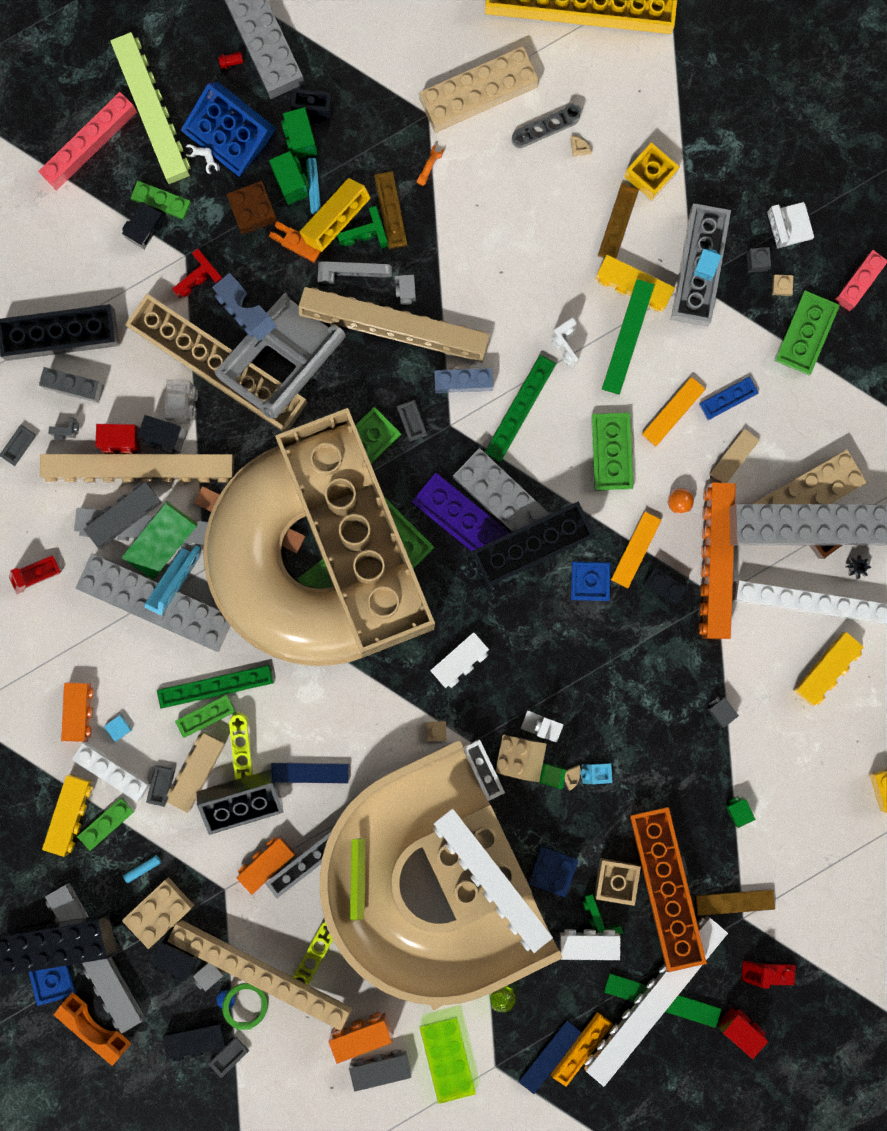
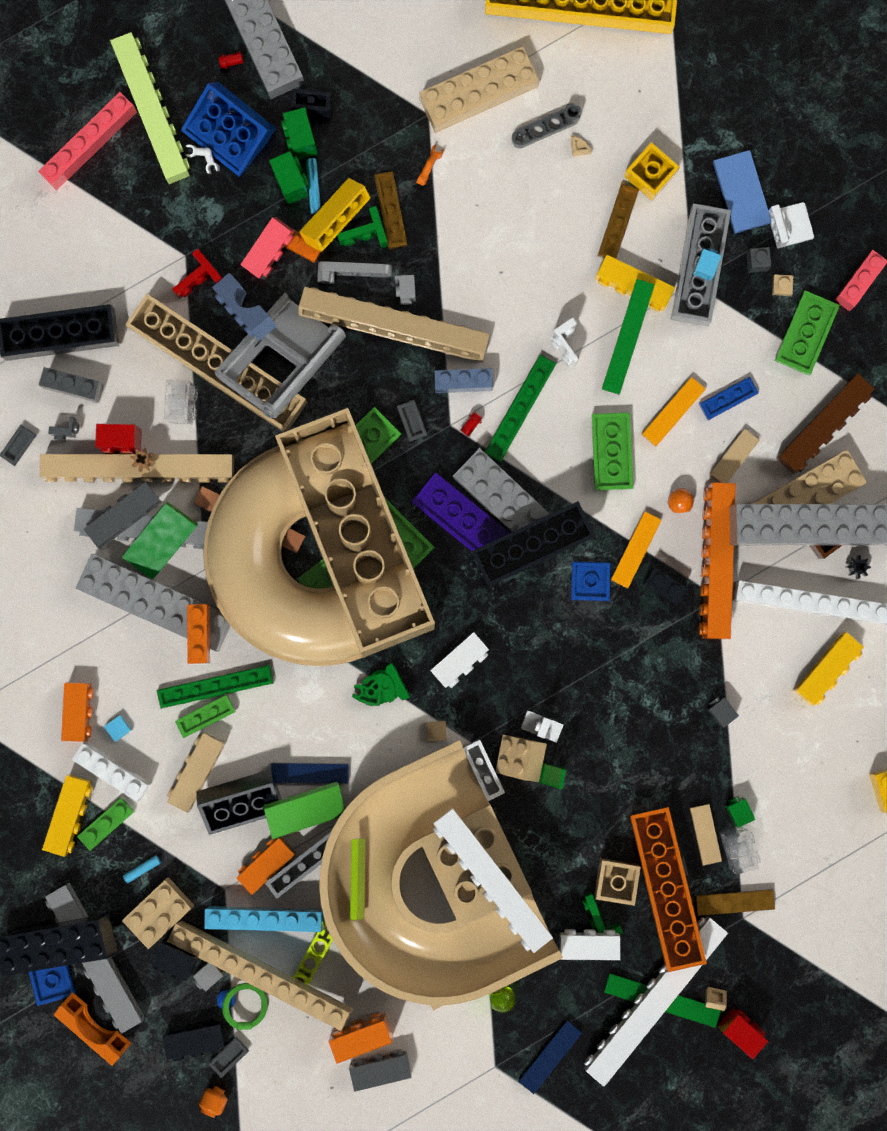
(33, 574): red bracket -> none
(137, 459): none -> medium nougat gear
(142, 225): black brick -> none
(159, 785): dark grey tile -> none
(161, 200): bright green plate -> none
(162, 433): black brick -> none
(172, 580): medium azure fence -> none
(198, 633): none -> orange brick
(213, 1101): none -> orange head
(243, 750): neon yellow beam -> none
(251, 207): reddish brown brick -> none
(264, 919): none -> medium azure brick
(268, 248): none -> coral brick
(304, 810): none -> bright green tile
(385, 687): none -> green piece
(447, 1060): clear neon green plate -> none
(471, 424): none -> red pin
(553, 871): dark blue brick -> none
(572, 777): tan tile -> none
(581, 1049): light orange tile -> none
(596, 773): medium azure bracket -> none
(705, 834): none -> tan tile
(716, 998): none -> tan plate
(740, 850): none -> clear brick
(742, 191): none -> medium blue tile
(768, 974): red bracket -> none
(825, 423): none -> reddish brown brick

